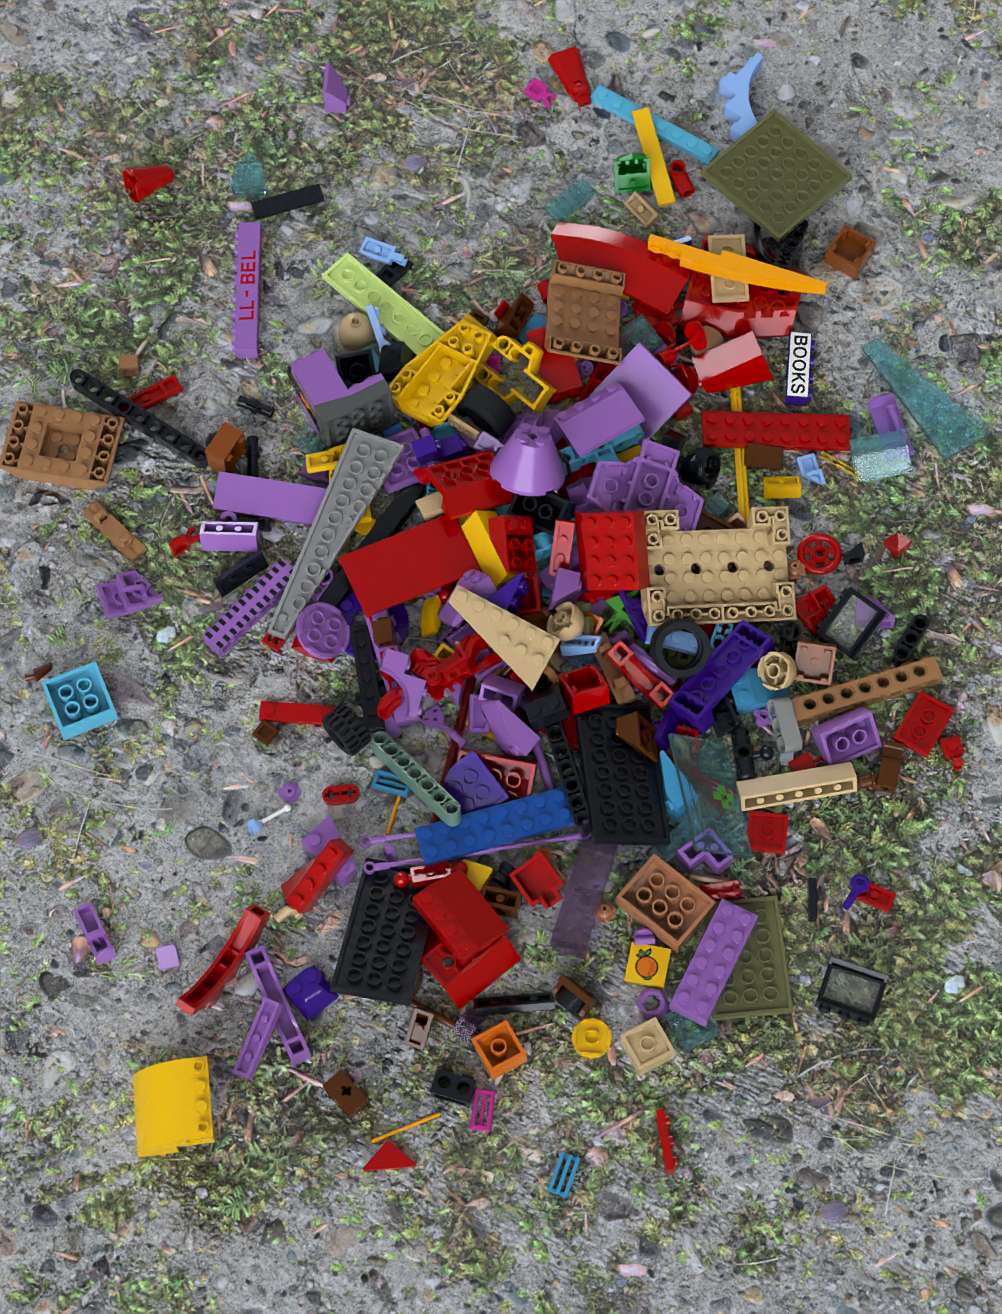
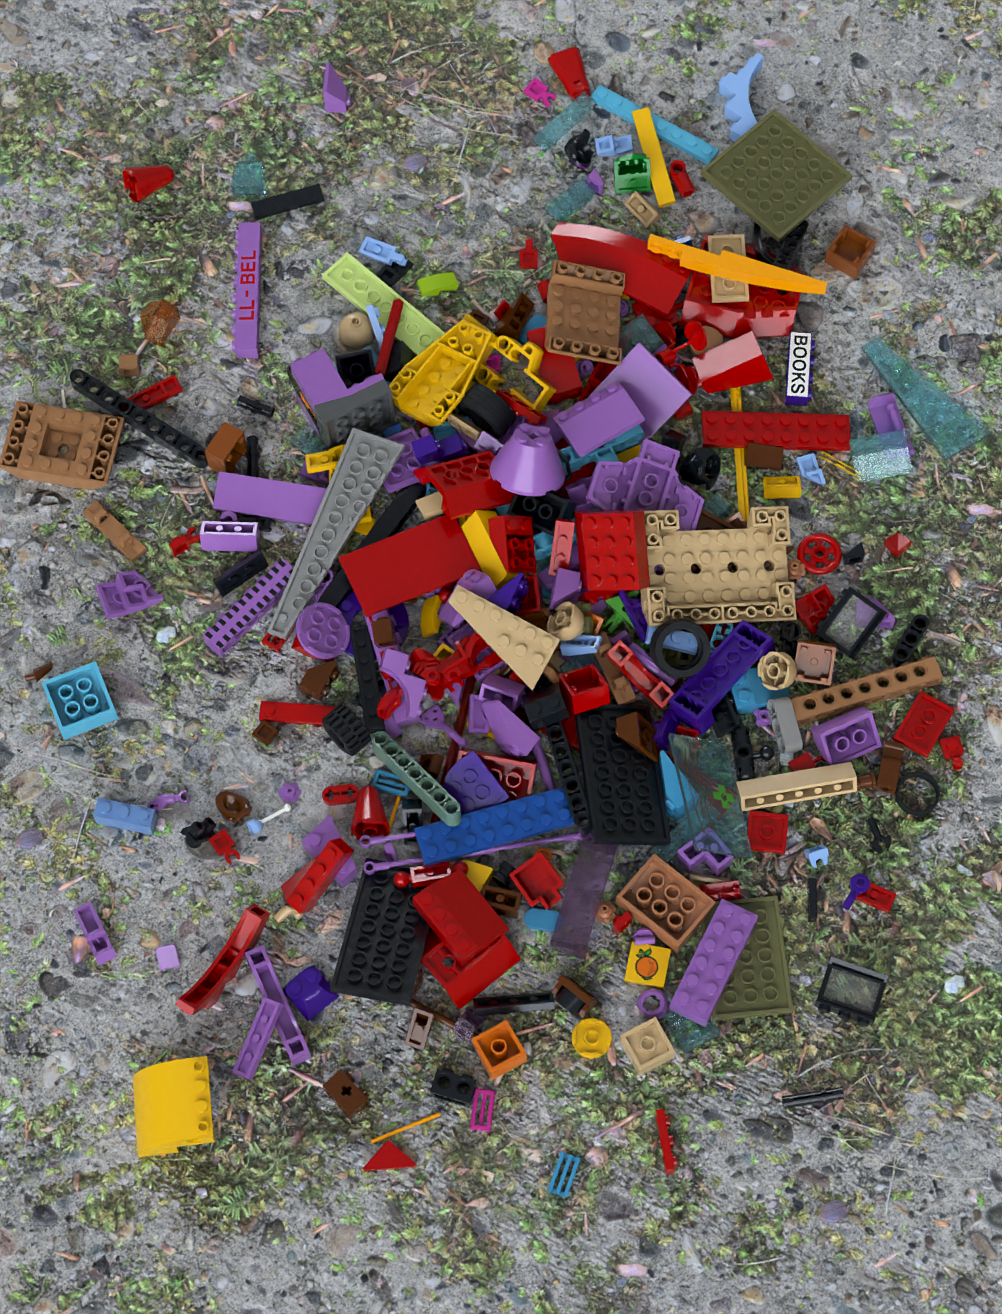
(125, 816): none -> medium blue brick
(159, 321): none -> clear orange slope
(164, 799): none -> medium lavender arm
(199, 832): none -> black hips
(223, 844): none -> red plate
(233, 806): none -> reddish brown hat
(318, 680): none -> reddish brown slope
(369, 815): none -> red cone
(389, 337): none -> red axle
(412, 818): none -> black slope
(431, 764): none -> reddish brown piece
(435, 283): none -> lime slope
(522, 409): none -> red plate
(528, 256): none -> red plate
(541, 919): none -> dark azure tile
(564, 121): none -> clear light blue plate
(579, 150): none -> black hair
(596, 182): none -> medium lavender slope
(614, 146): none -> light blue slope
(621, 922): none -> red plate
(816, 853): none -> light blue tile
(821, 1096): none -> black pin
(878, 837): none -> black bar
(929, 778): none -> black tyre

